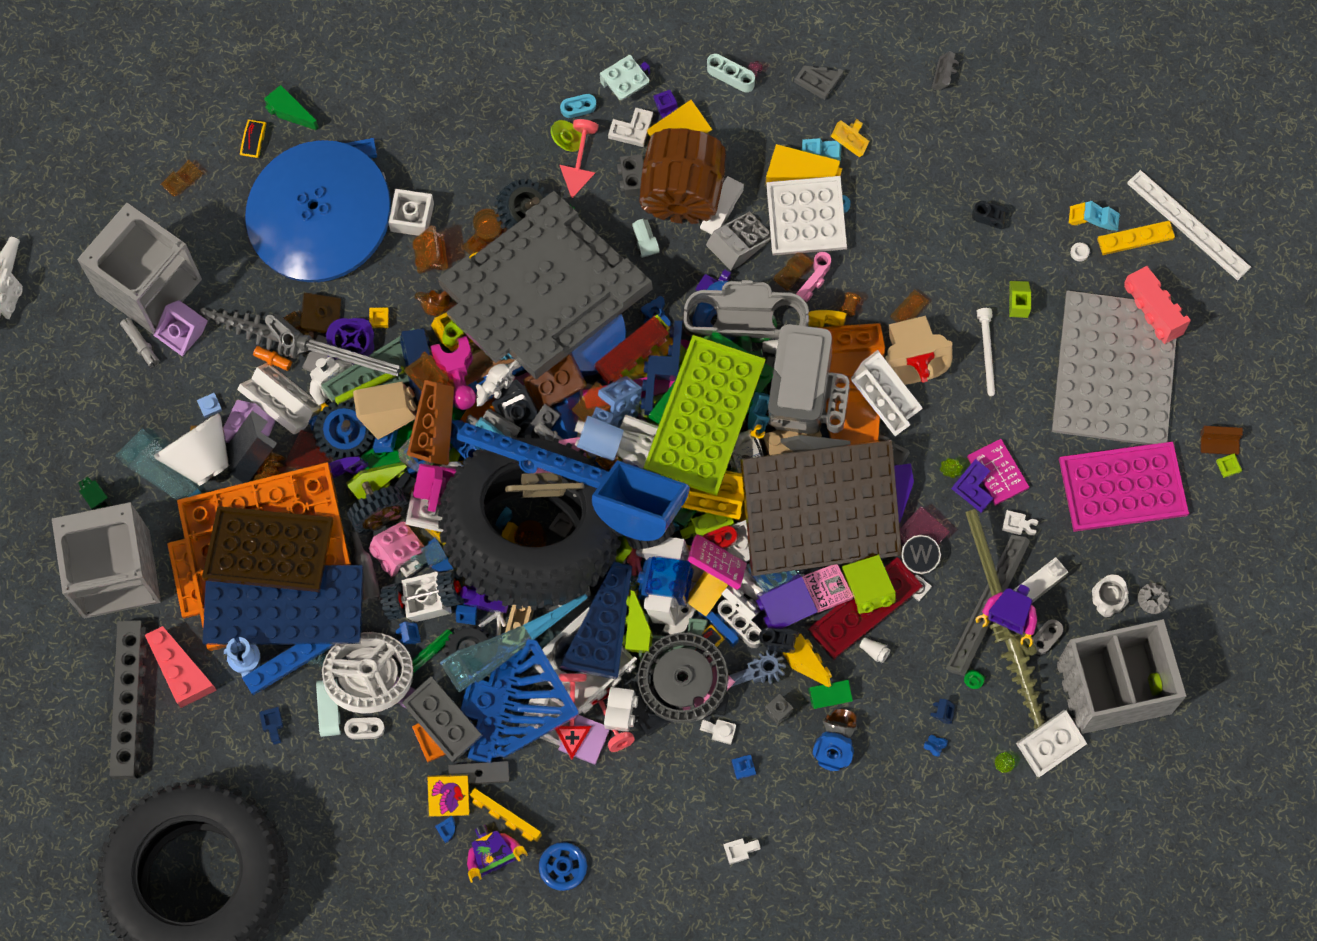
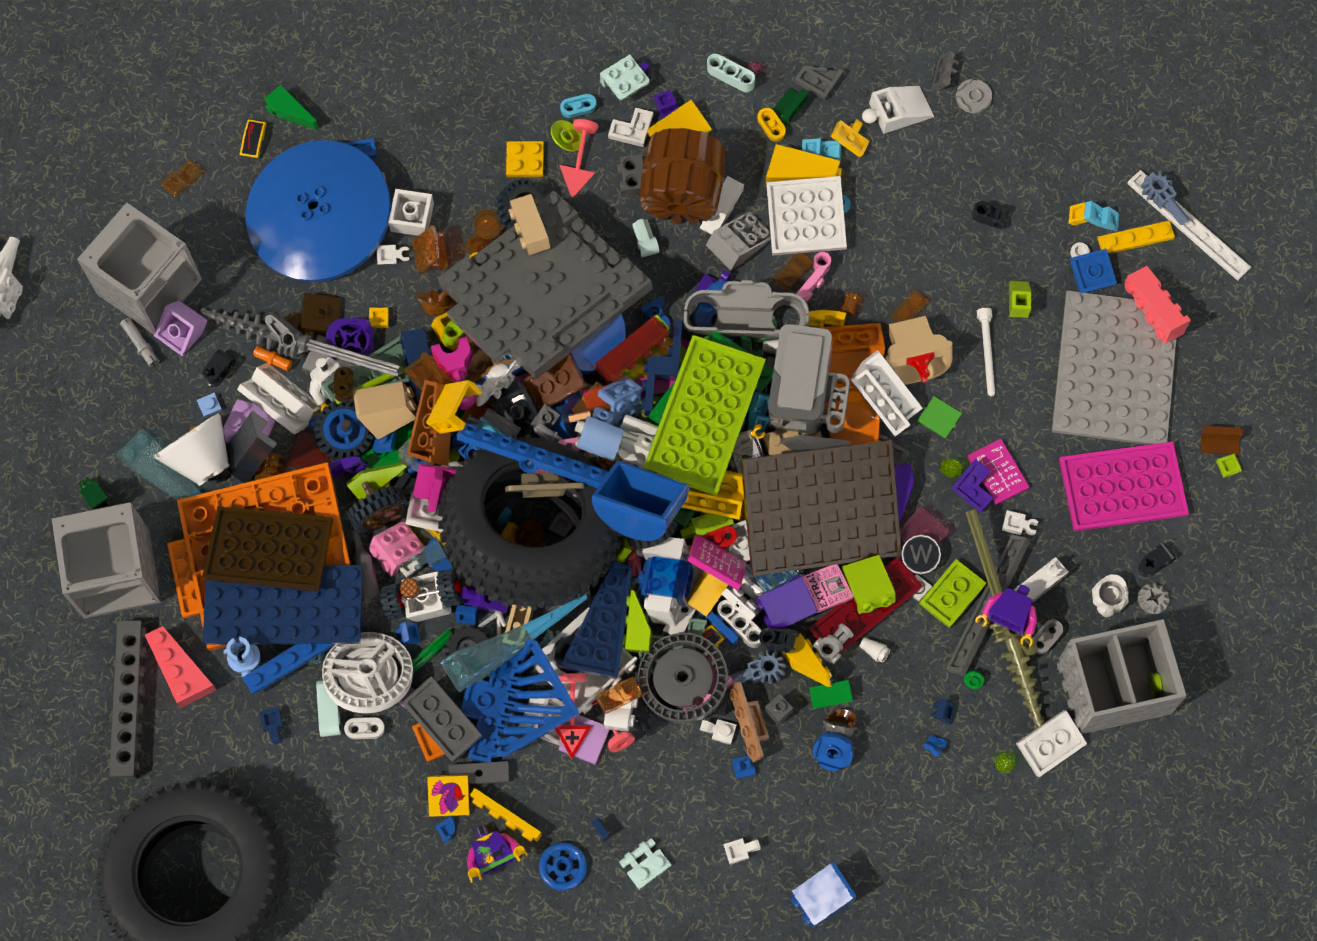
(218, 368): none -> black piece
(343, 381): none -> dark brown plate
(387, 254): none -> white plate
(410, 588): none -> tile
(443, 414): none -> yellow panel
(525, 159): none -> yellow plate
(529, 224): none -> tan brick
(579, 416): none -> light nougat piece
(600, 829): none -> dark blue tile
(620, 695): none -> clear orange slope
(647, 869): none -> light aqua plate
(750, 720): none -> medium nougat bracket
(772, 125): none -> yellow plate
(790, 105): none -> dark green panel
(823, 896): none -> slope
(834, 642): none -> light grey connector
(901, 108): none -> white slope
(939, 417): none -> bright green piece
(952, 593): none -> lime plate
(973, 101): none -> light grey tile
(1093, 271): none -> blue plate
(1157, 559): none -> black piece
(1164, 196): none -> sand blue gear

